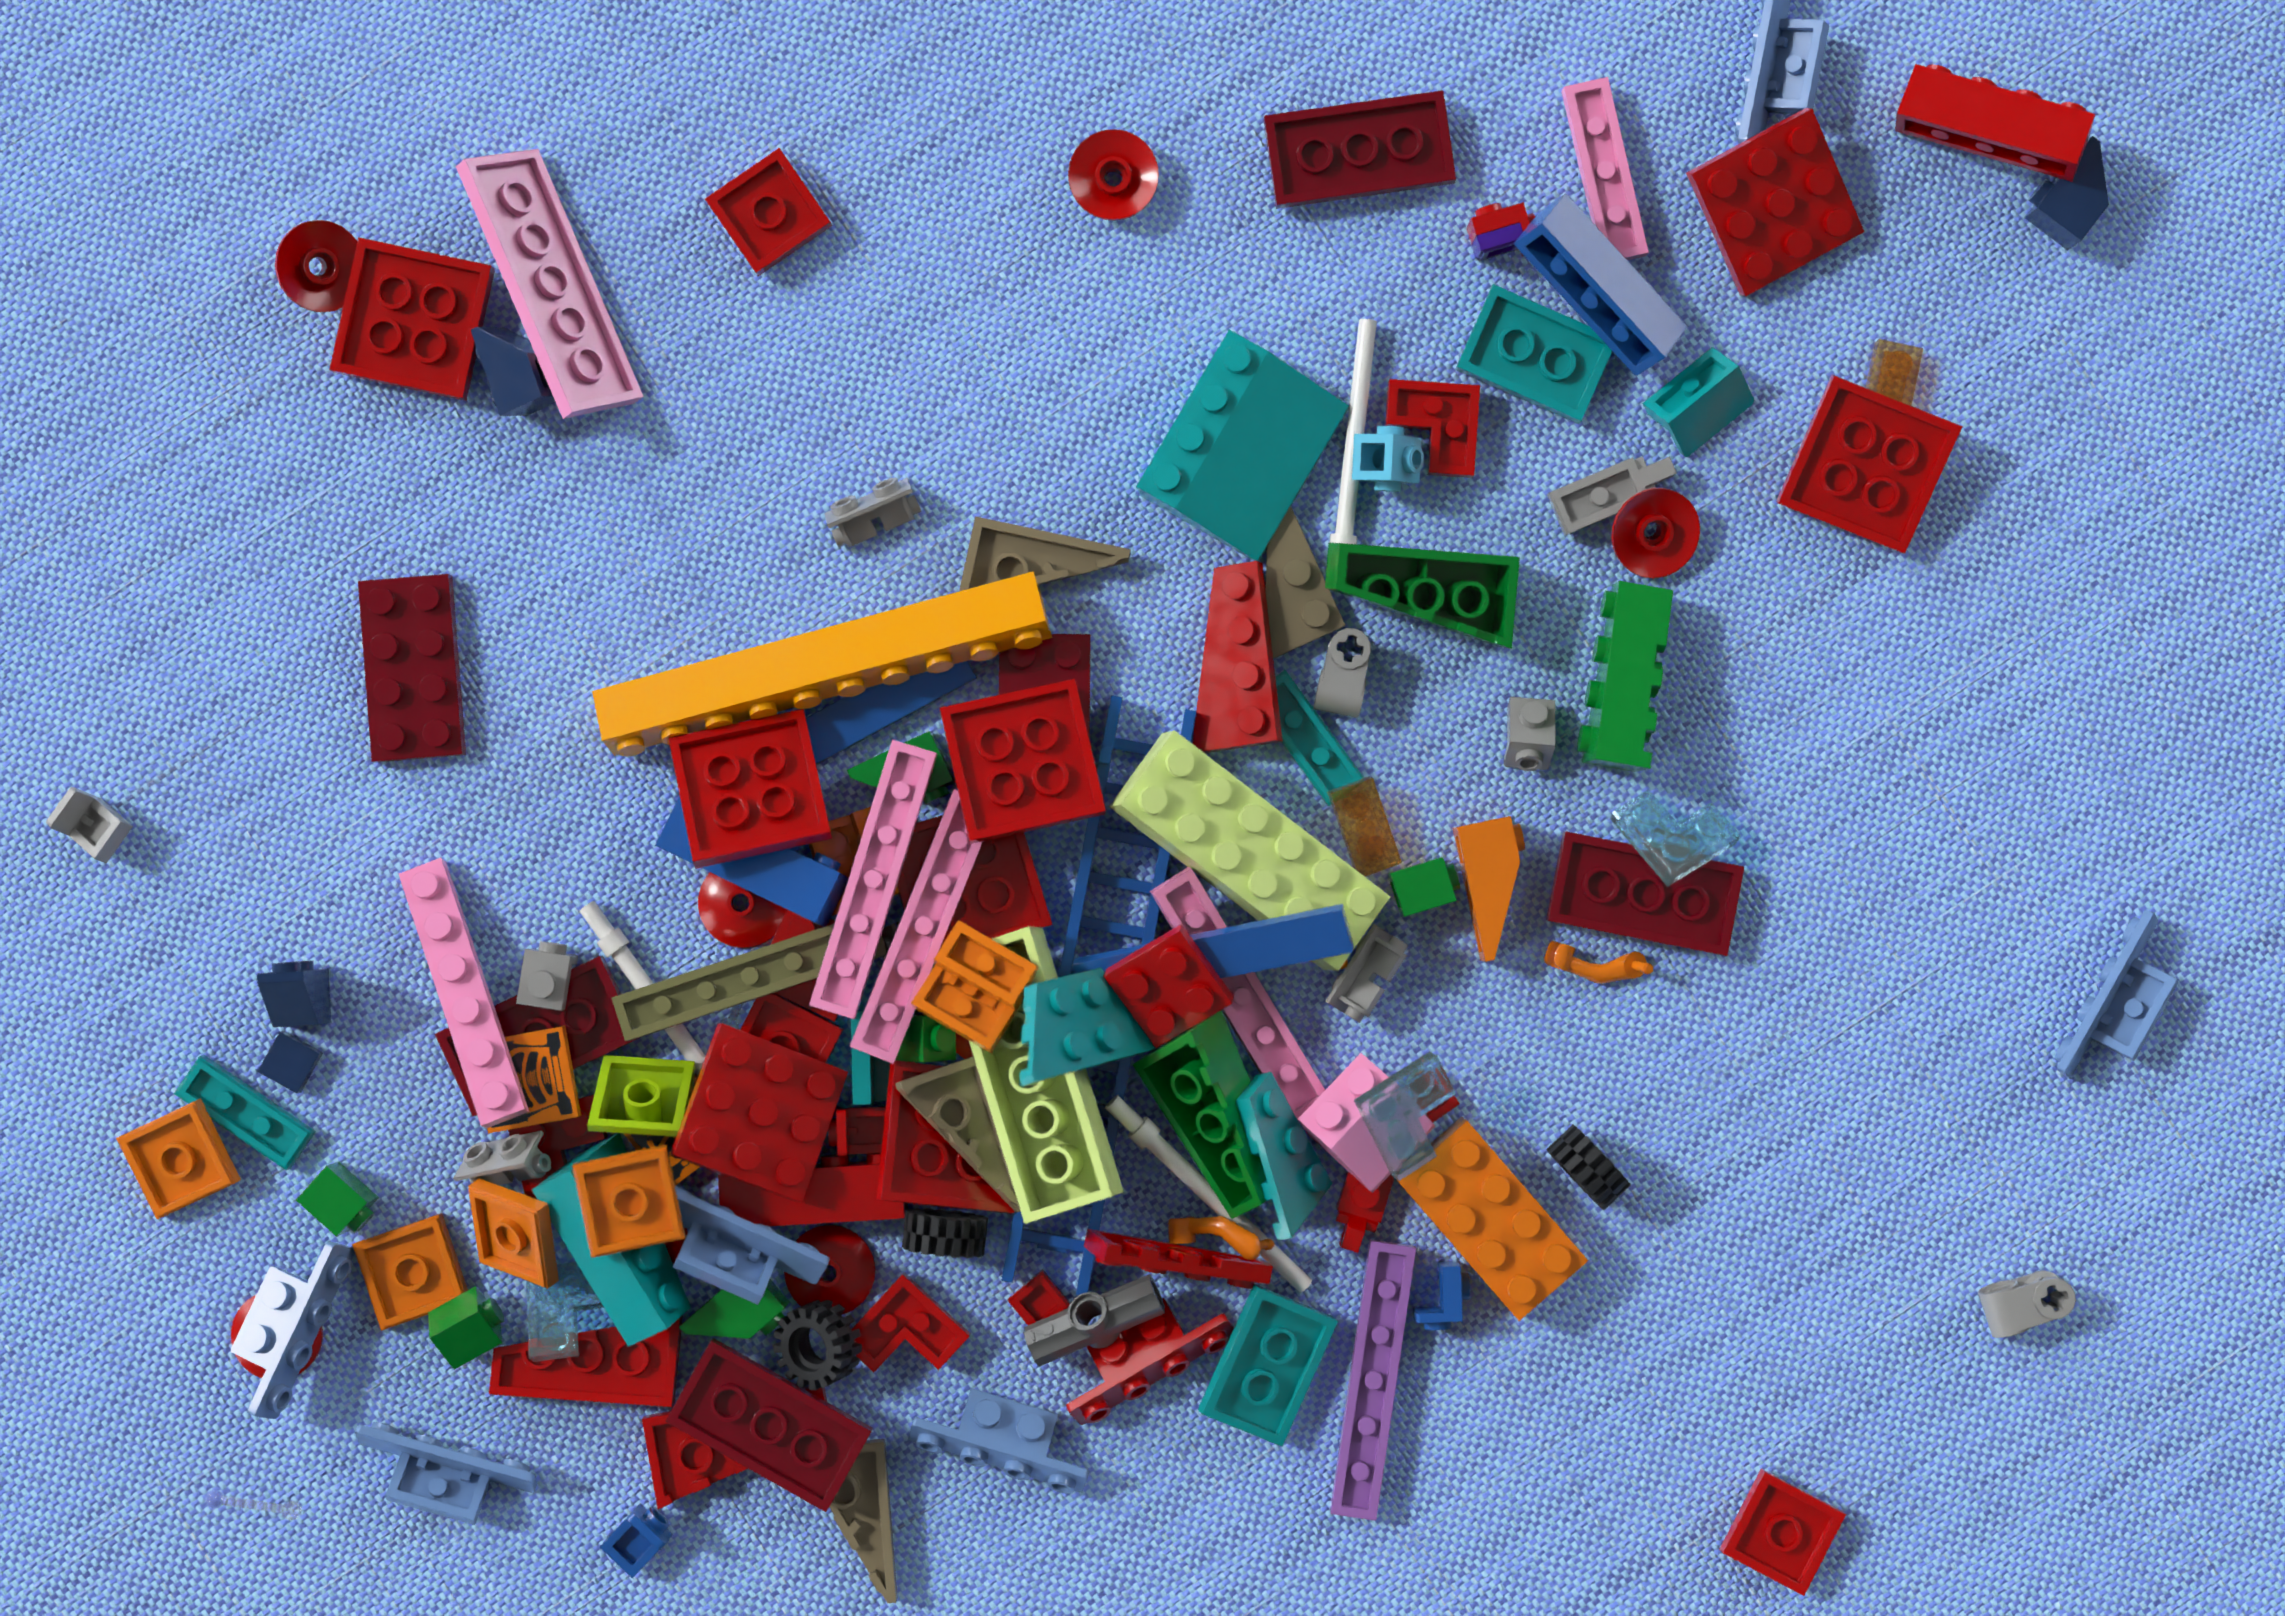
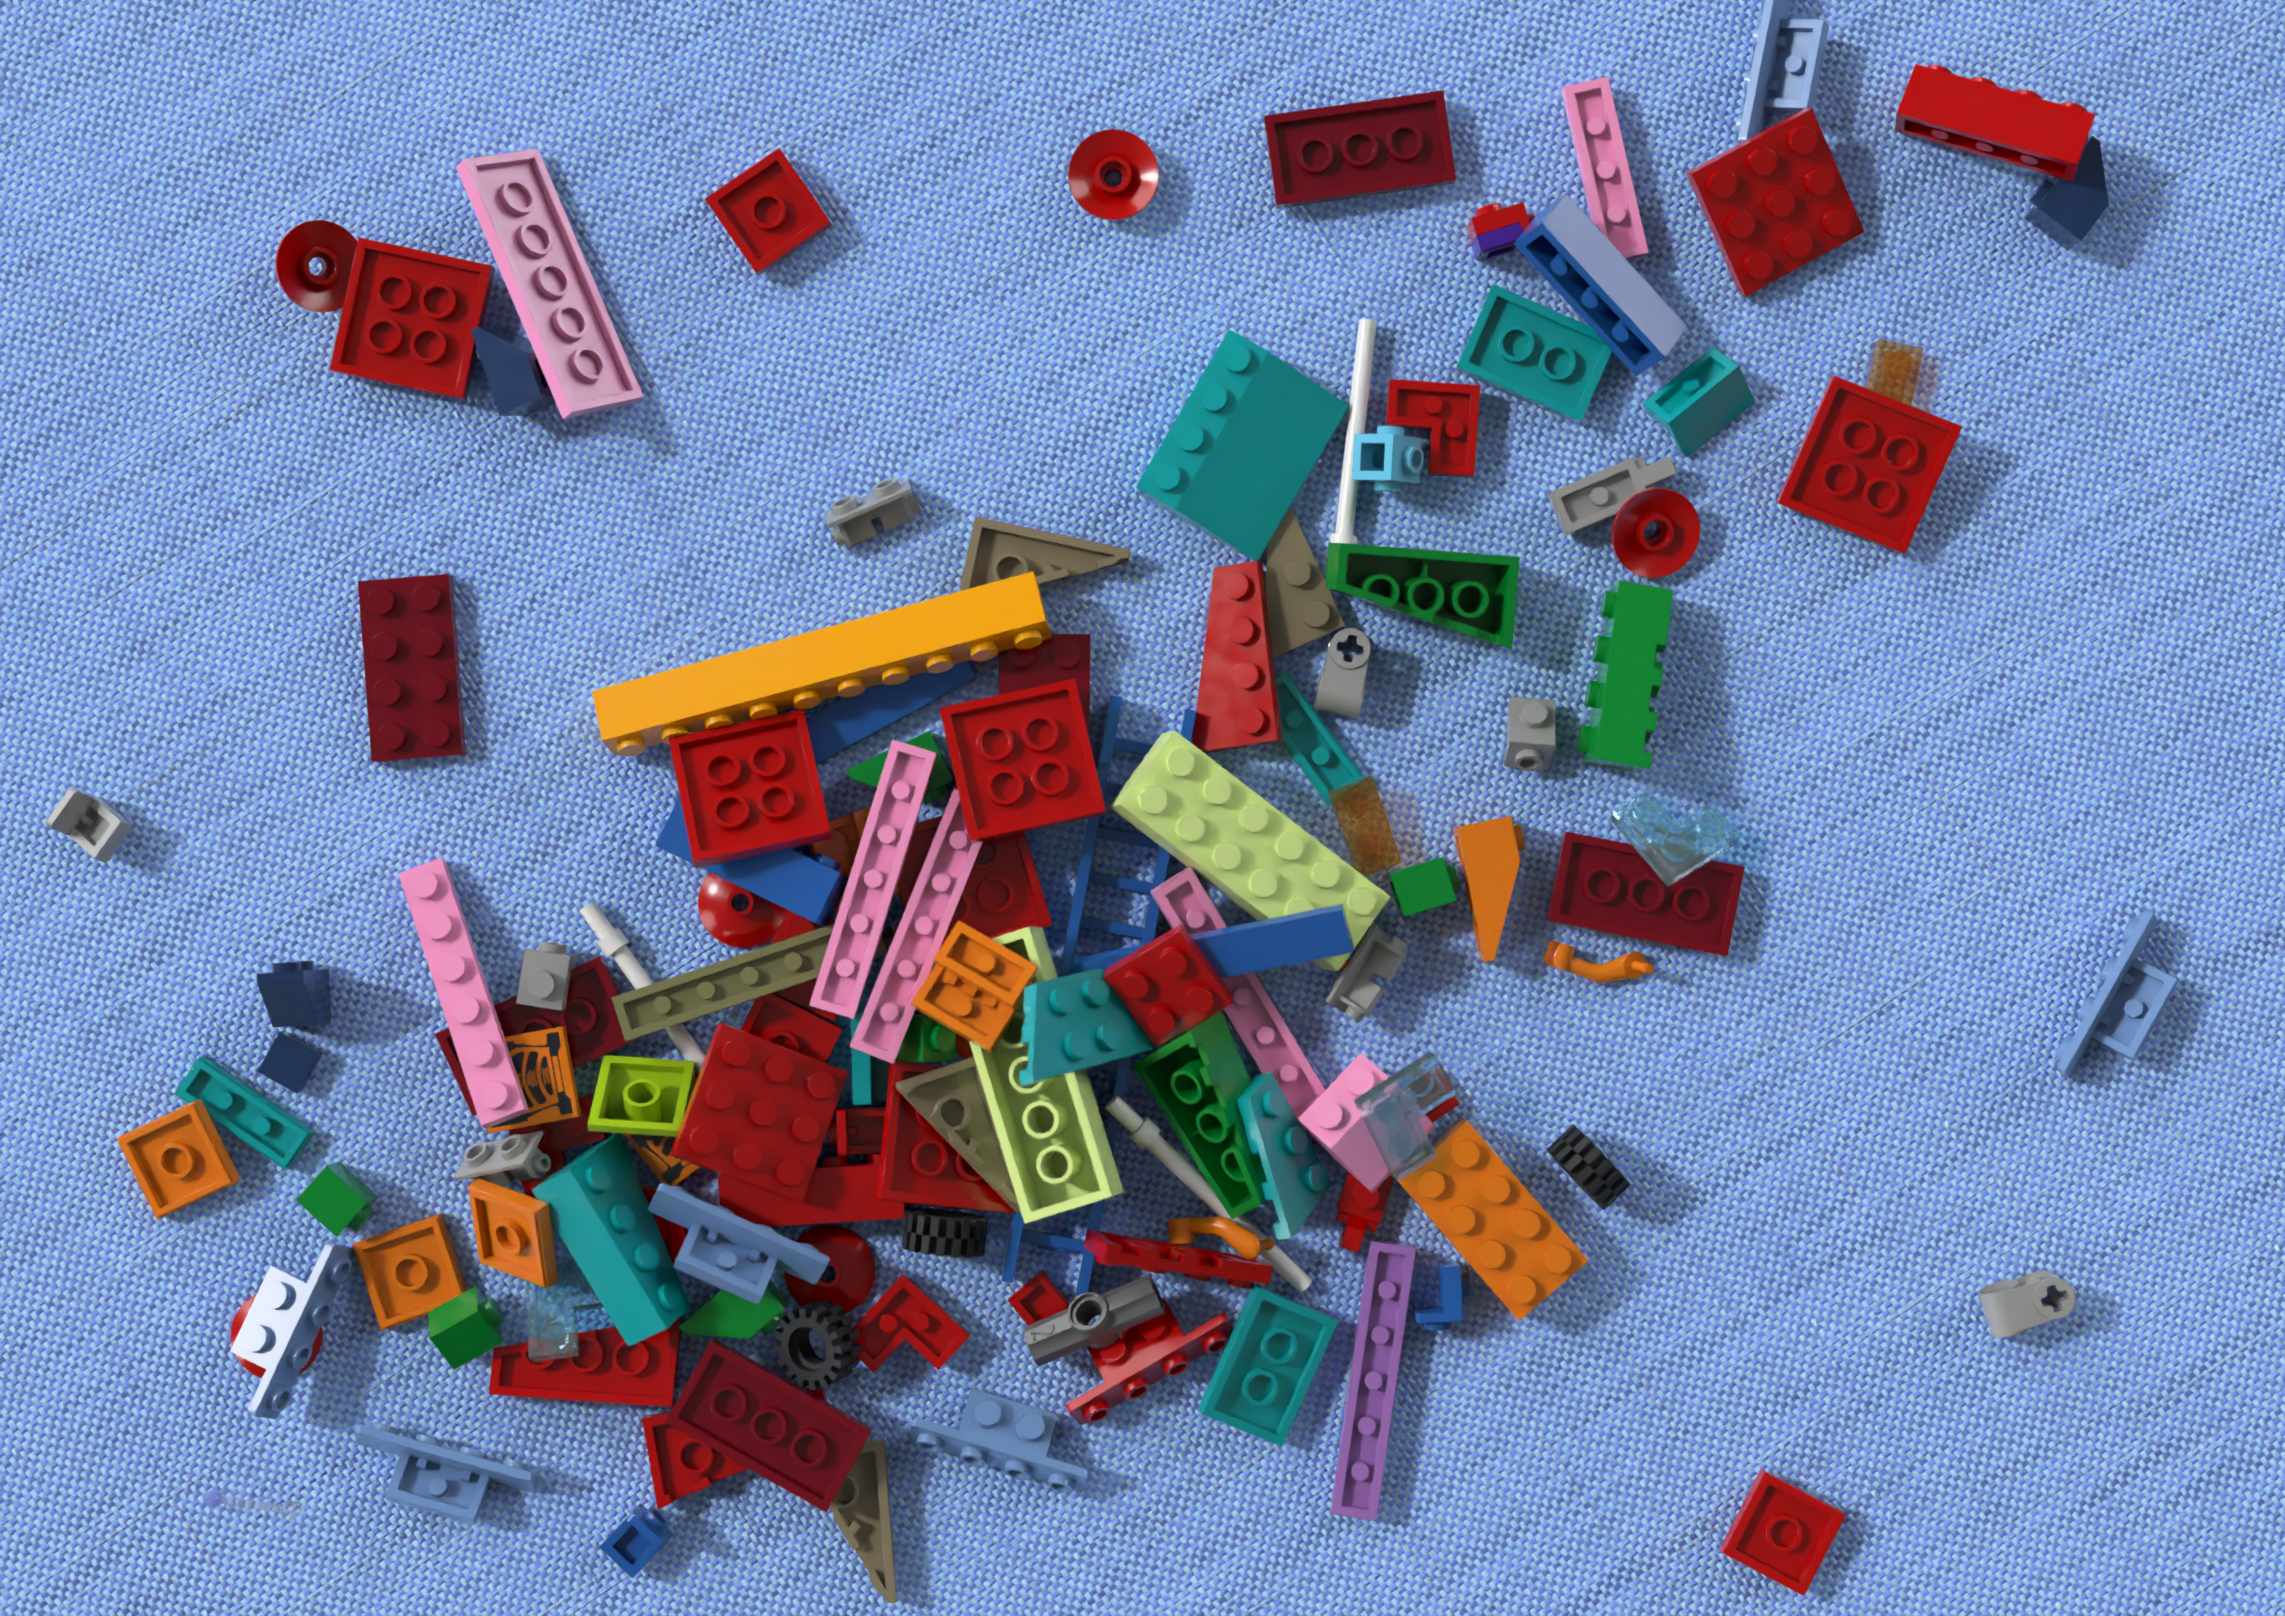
(629, 1201): orange tile -> none

